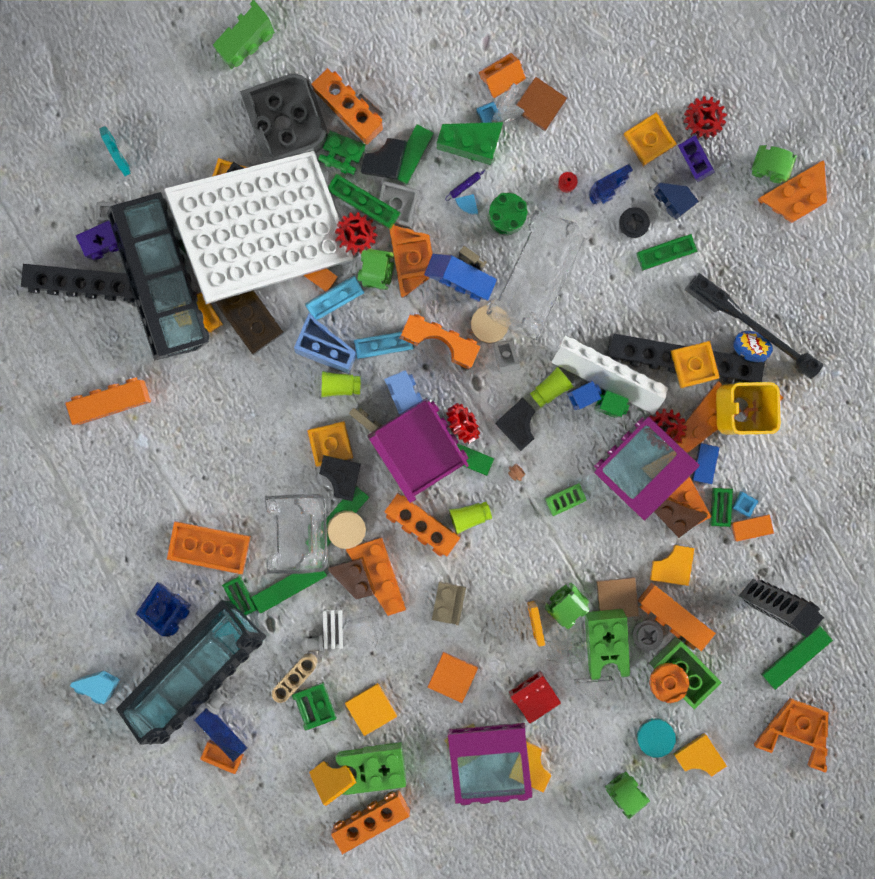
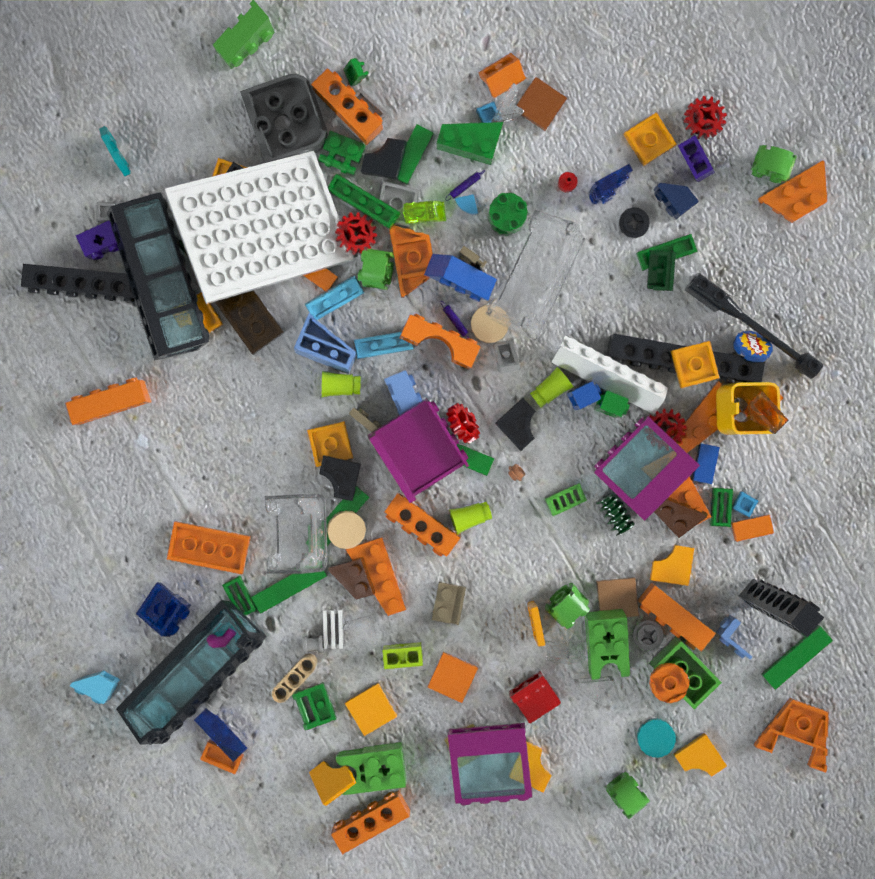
(221, 641): none -> magenta arm
(354, 71): none -> green tile
(402, 655): none -> lime brick
(424, 212): none -> clear neon green slope
(455, 320): none -> dark purple piece
(616, 513): none -> dark green piece
(661, 270): none -> dark green hinge
(726, 629): none -> medium blue bracket
(766, 413): none -> clear orange slope

